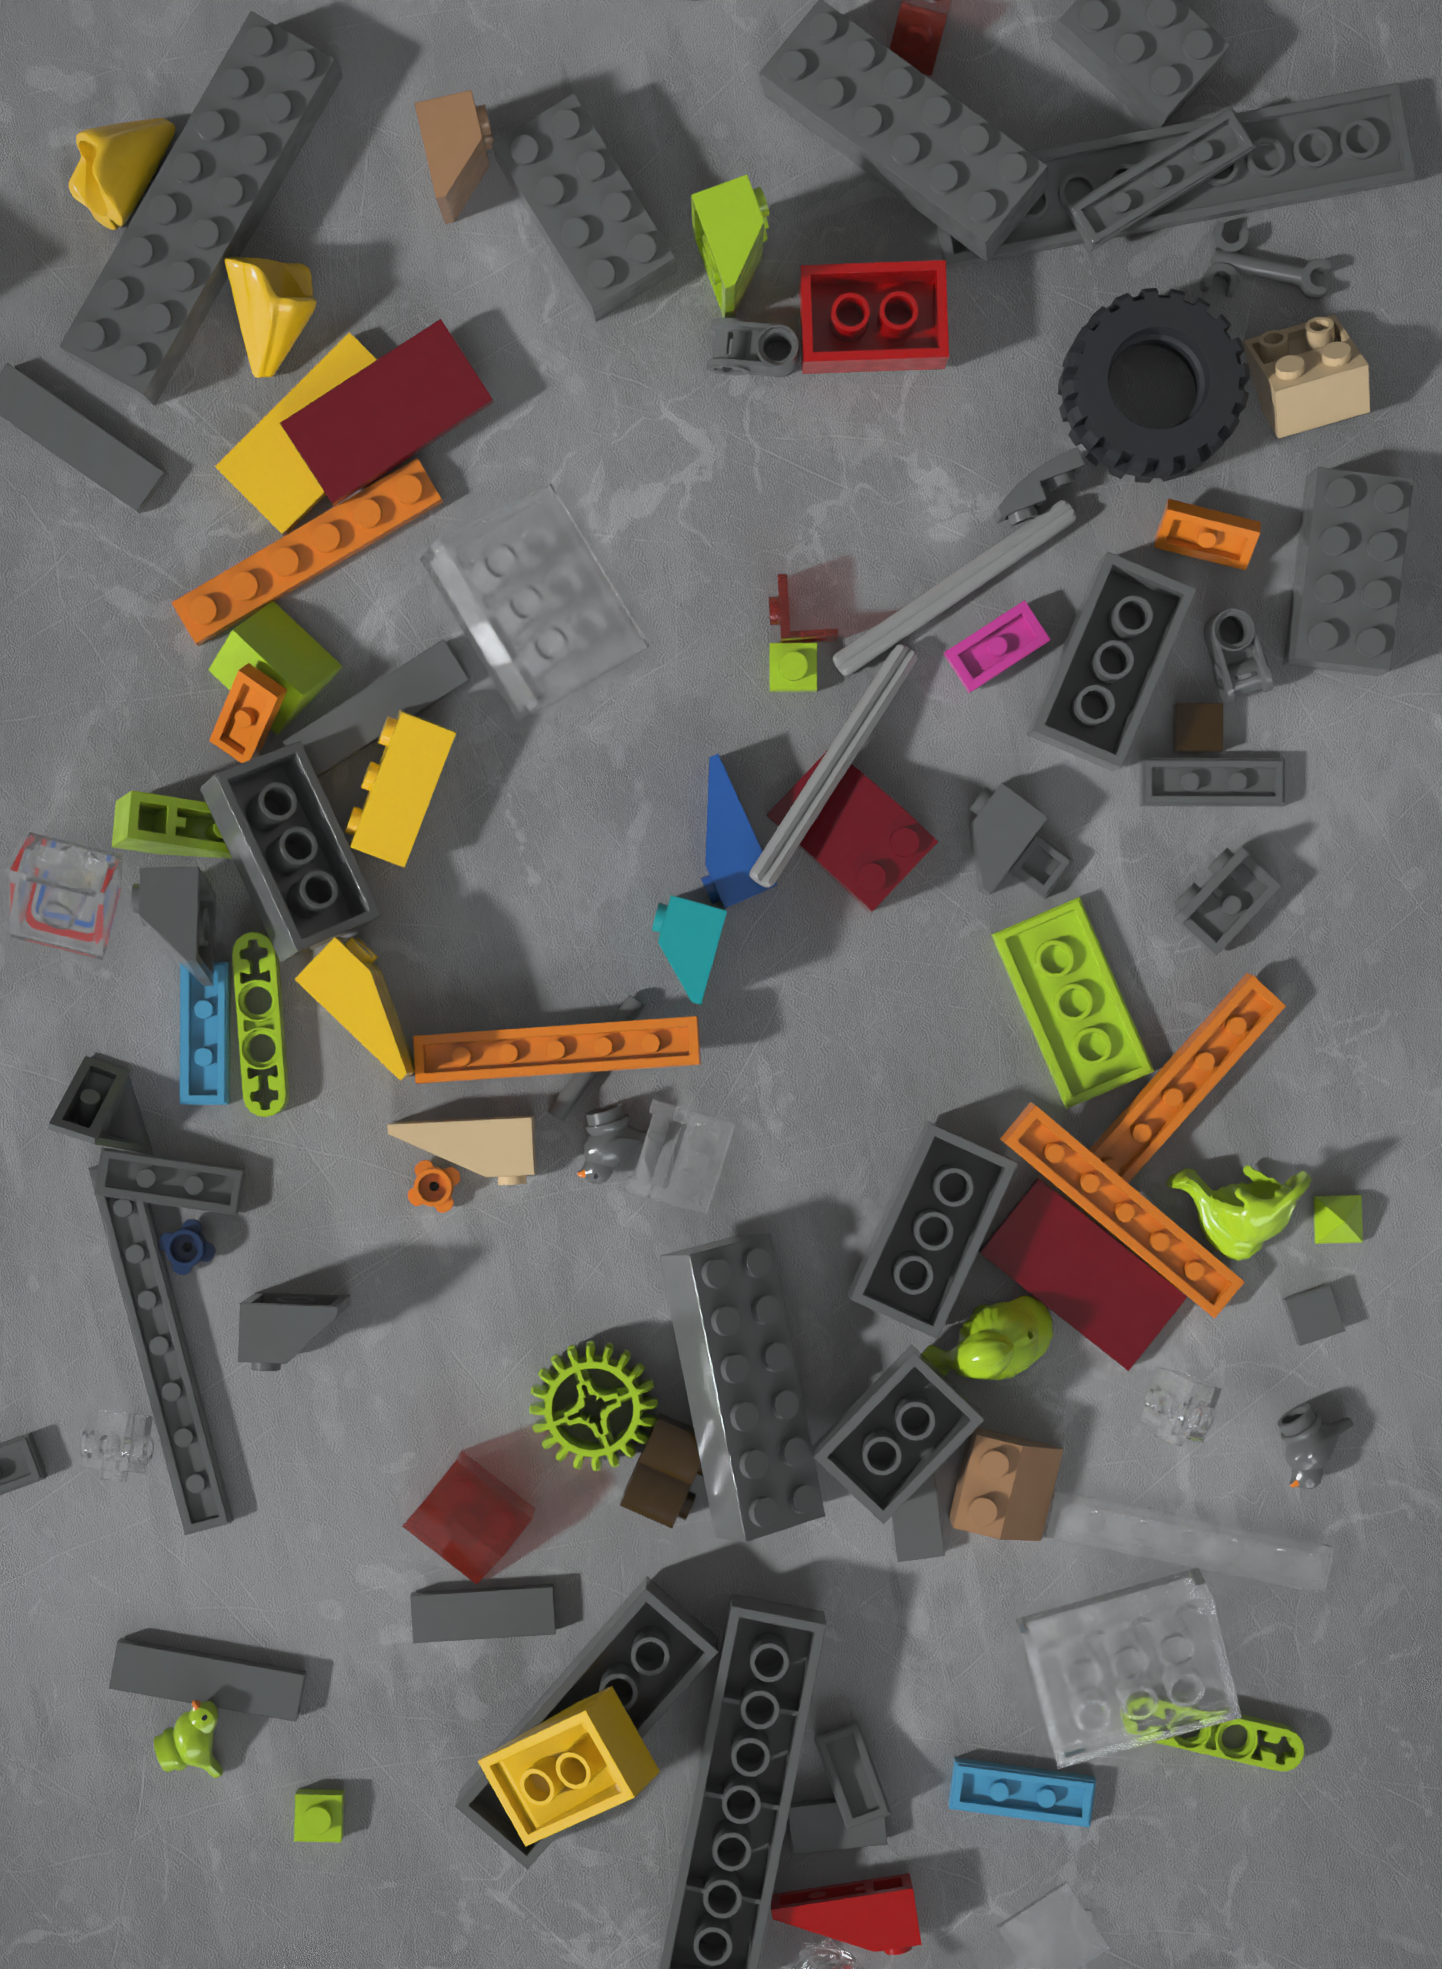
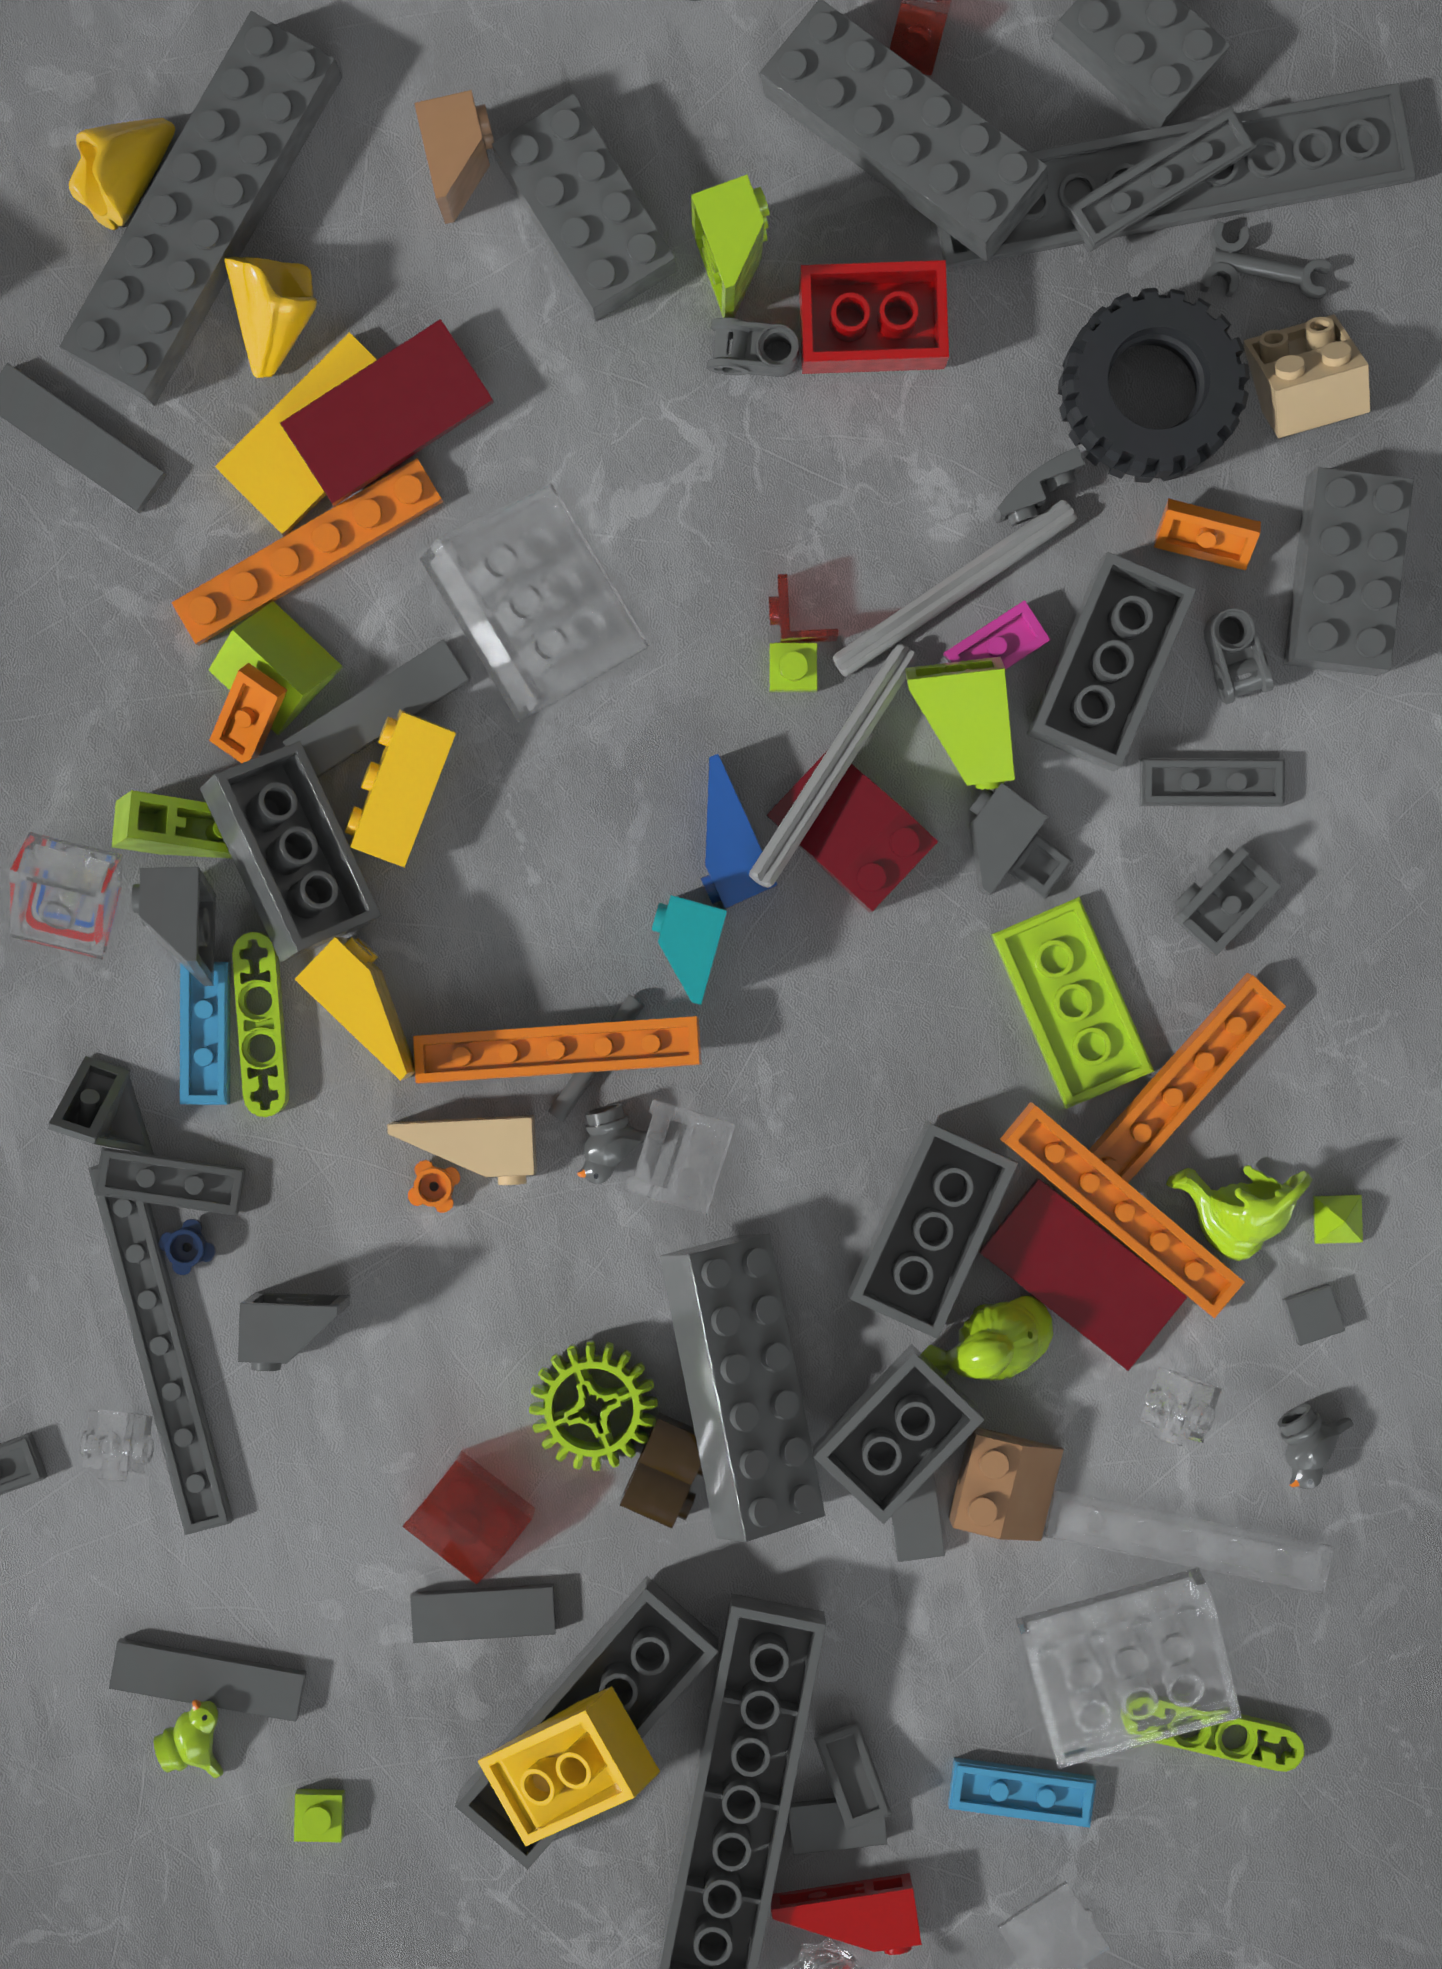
(969, 715): none -> lime slope
(1198, 727): dark brown tile -> none

